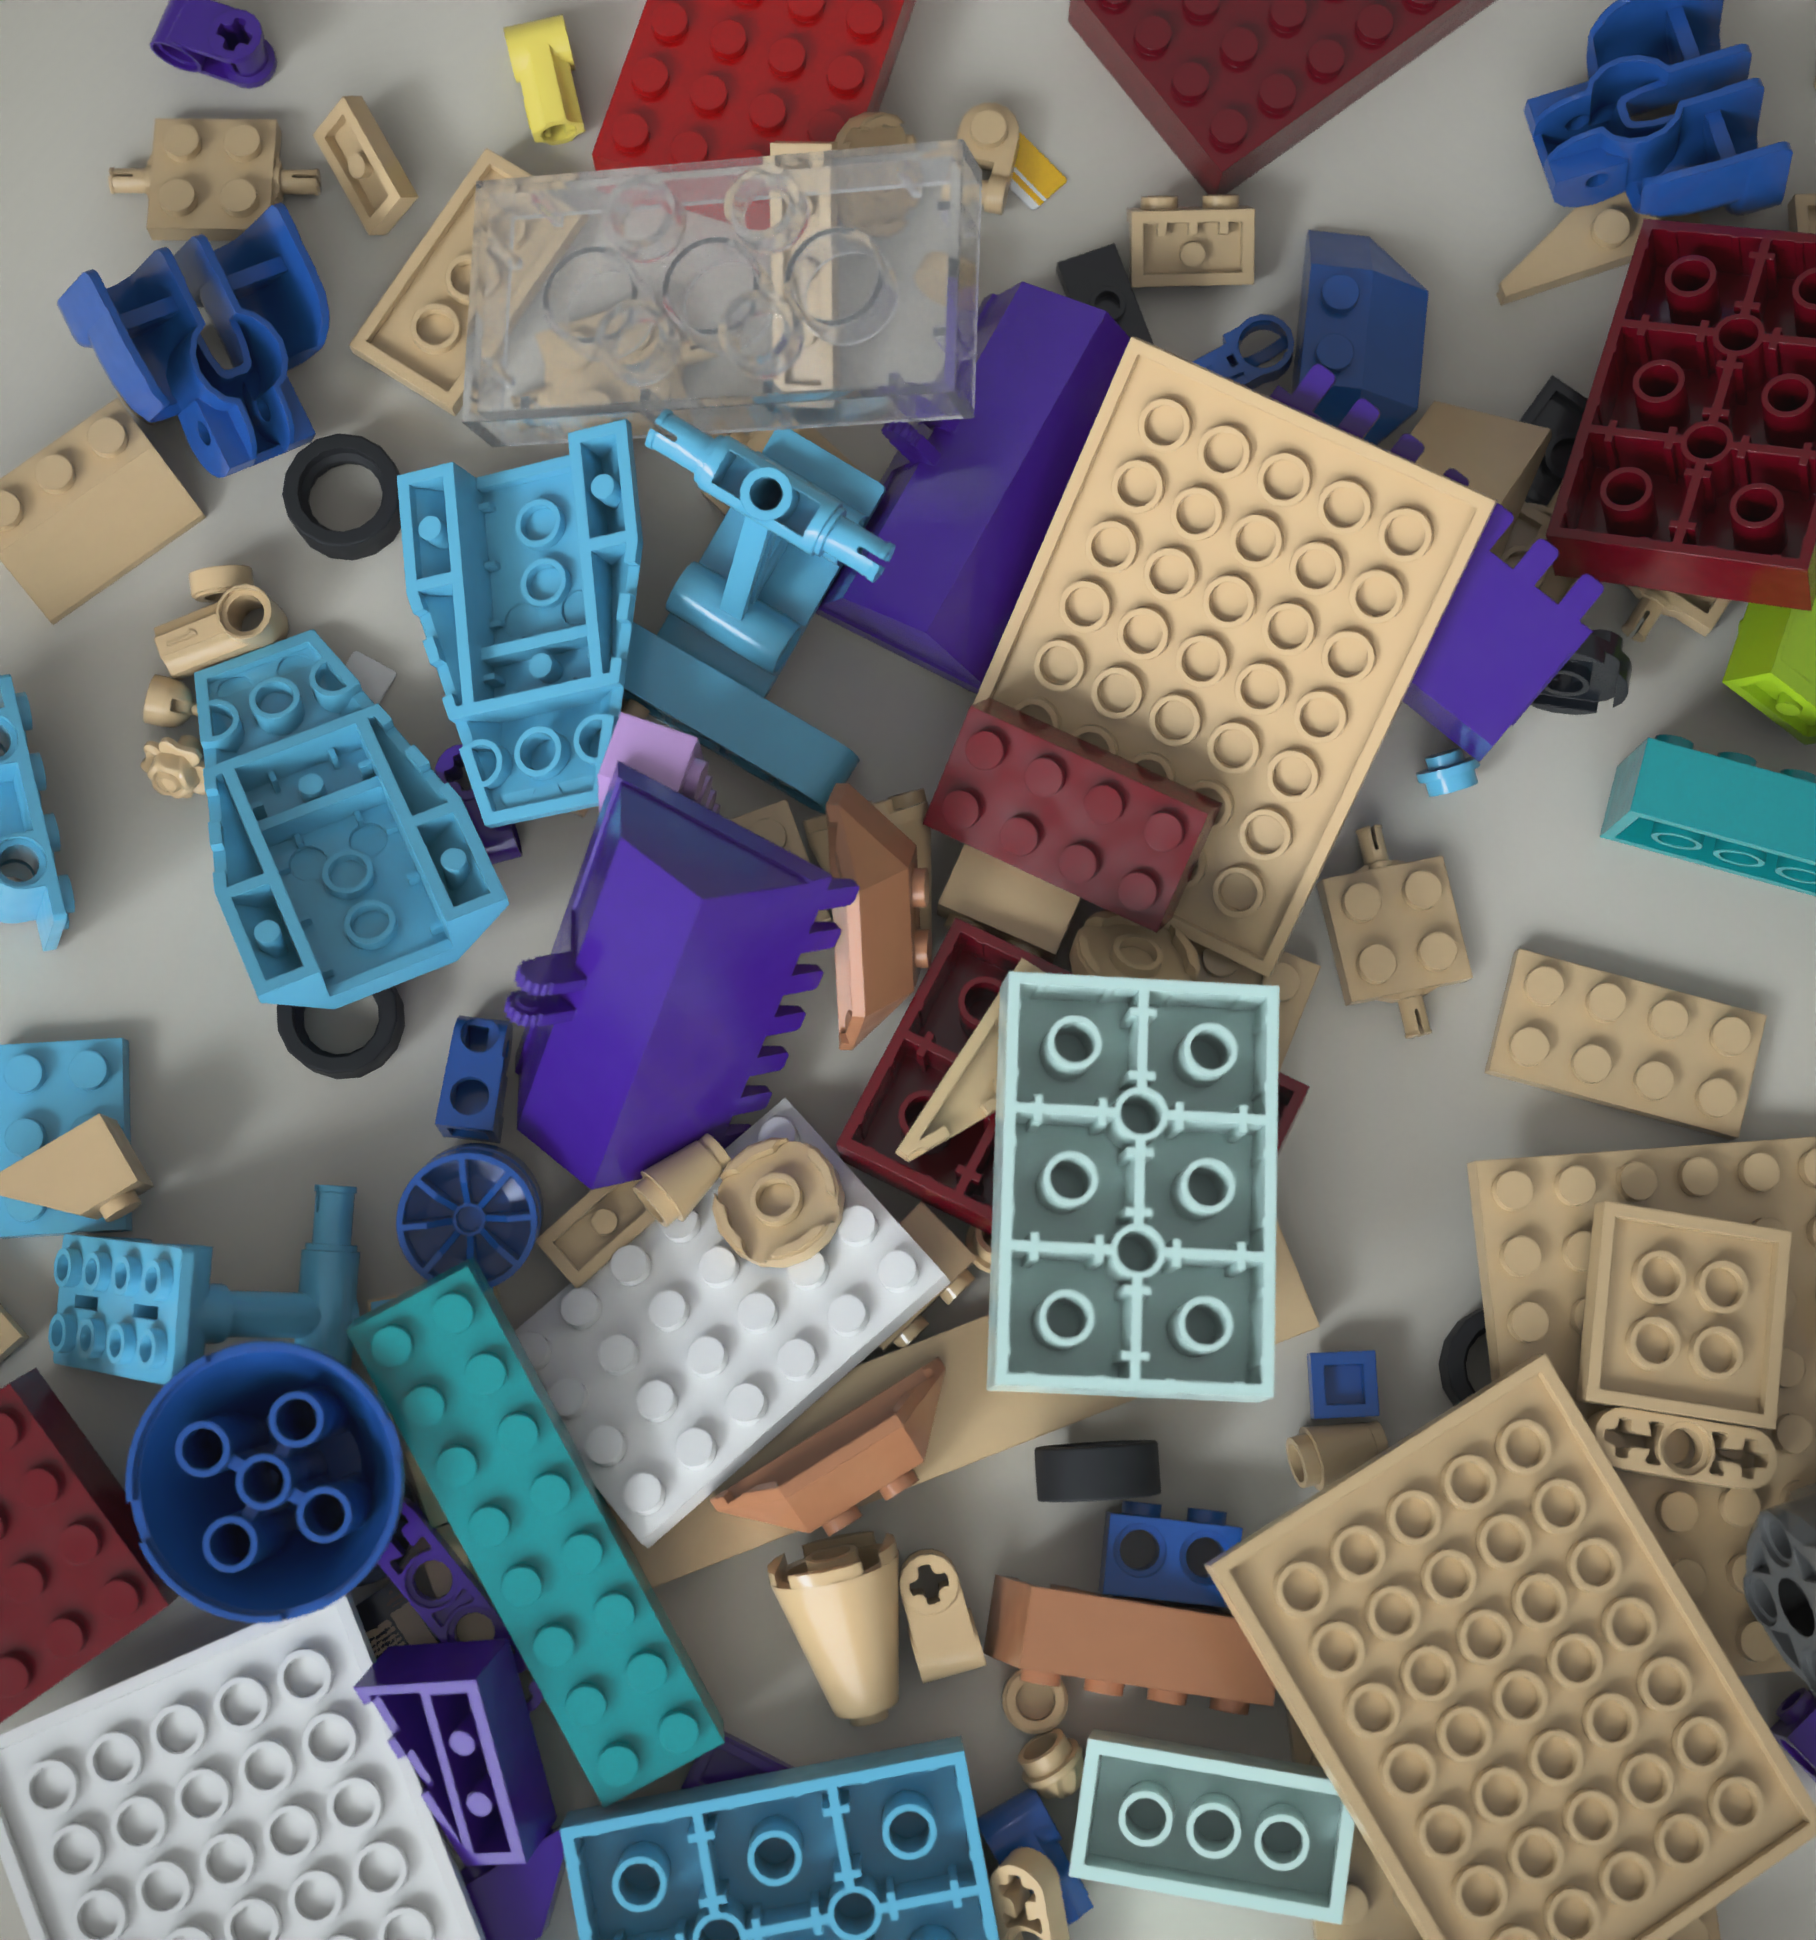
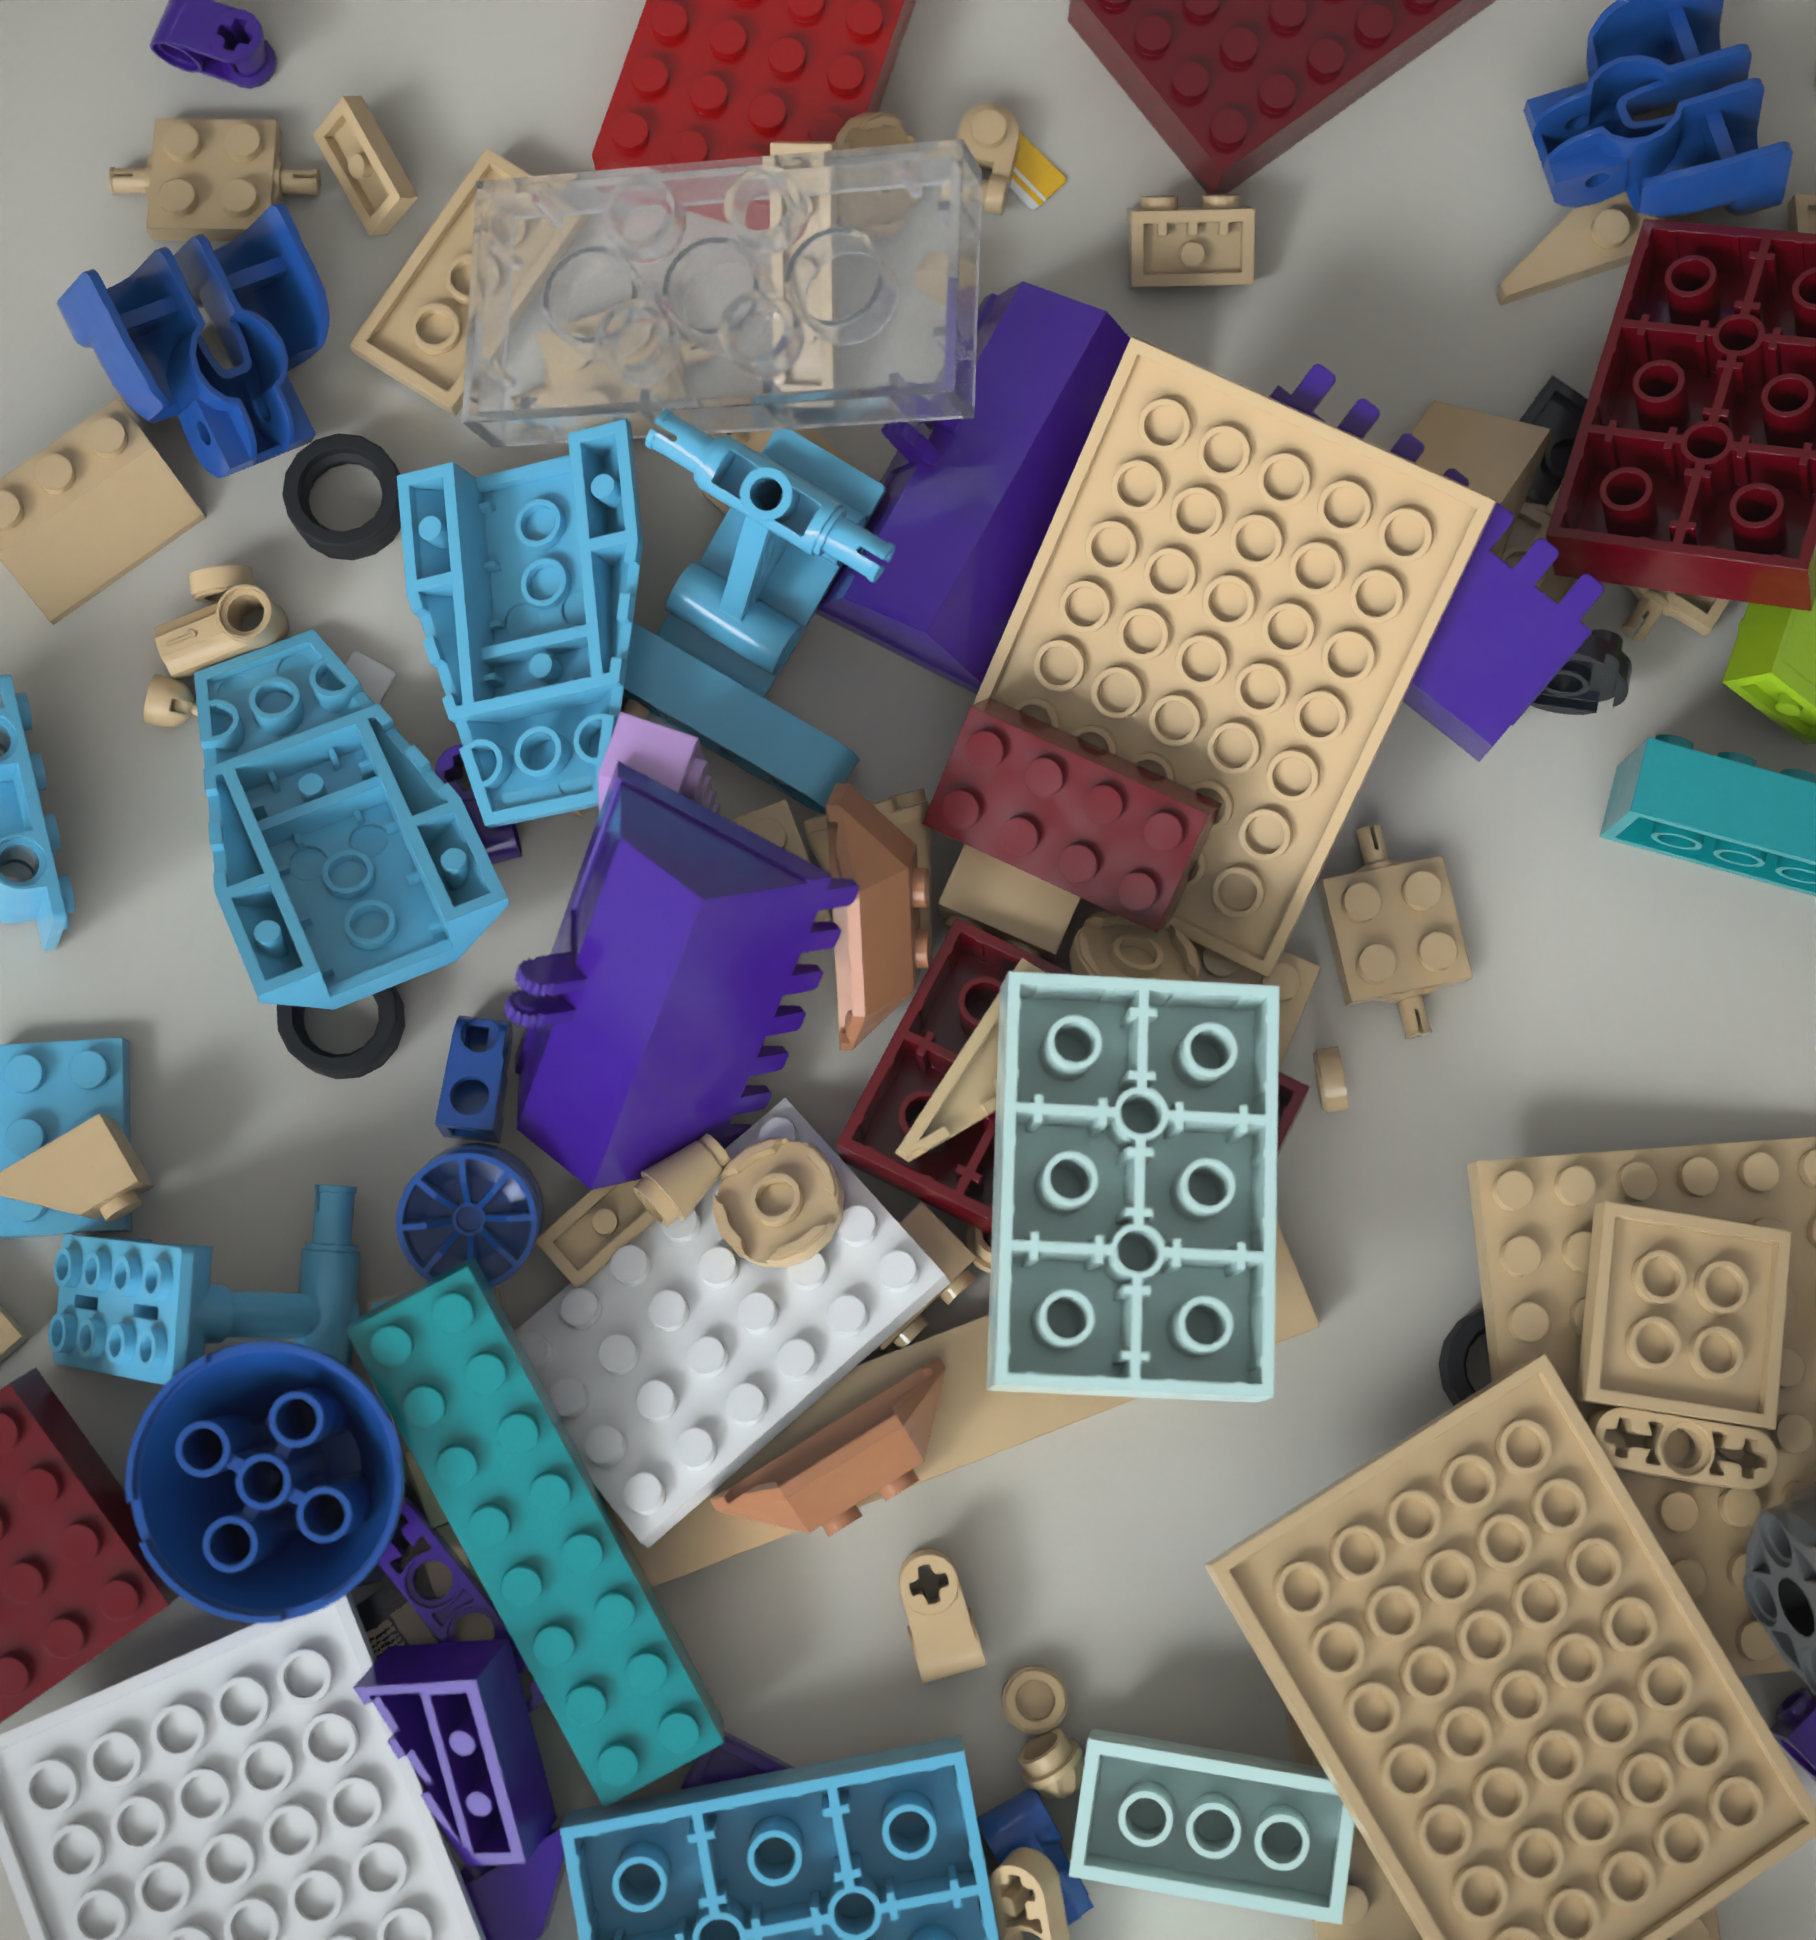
(175, 766): tan plant -> none
(543, 66): light yellow piece -> none
(846, 1619): tan cone -> none
(1097, 1471): black tyre -> none
(1102, 282): black plate -> none
(1124, 1644): nougat wedge -> none
(1167, 1573): blue brick -> none
(1230, 364): blue piece -> none
(1330, 1079): none -> tan tile
(1331, 1451): tan cone -> none
(1343, 1384): blue plate -> none
(1364, 325): blue wedge -> none
(1448, 772): medium azure plate -> none
(1626, 1044): tan plate -> none

